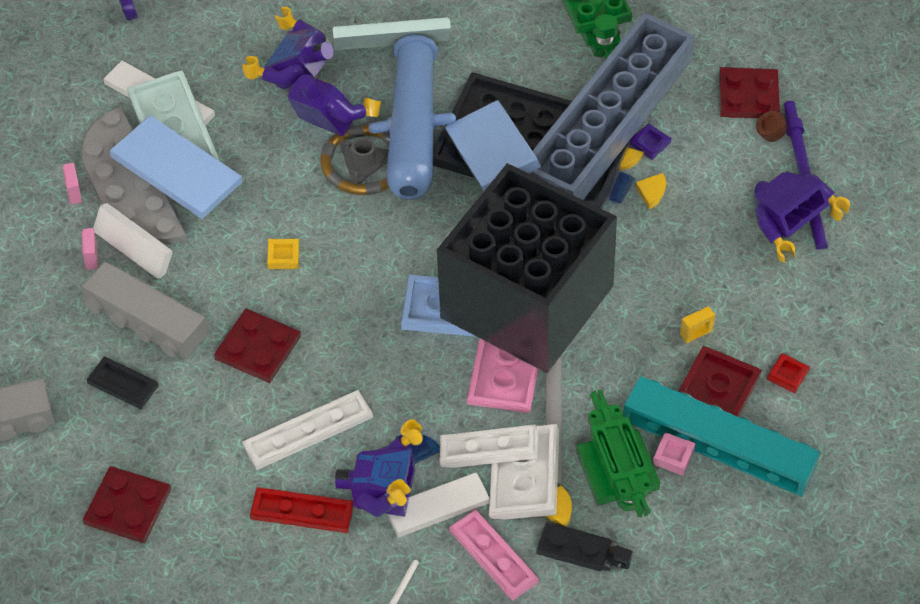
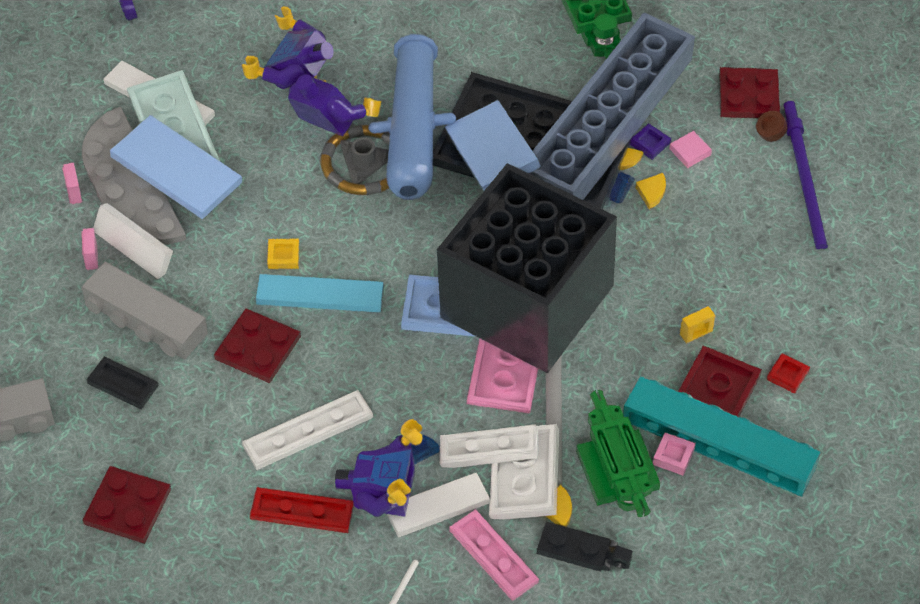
(319, 293): none -> medium azure tile
(388, 33): light aqua tile -> none
(690, 149): none -> bright pink tile
(790, 203): dark purple torso -> none

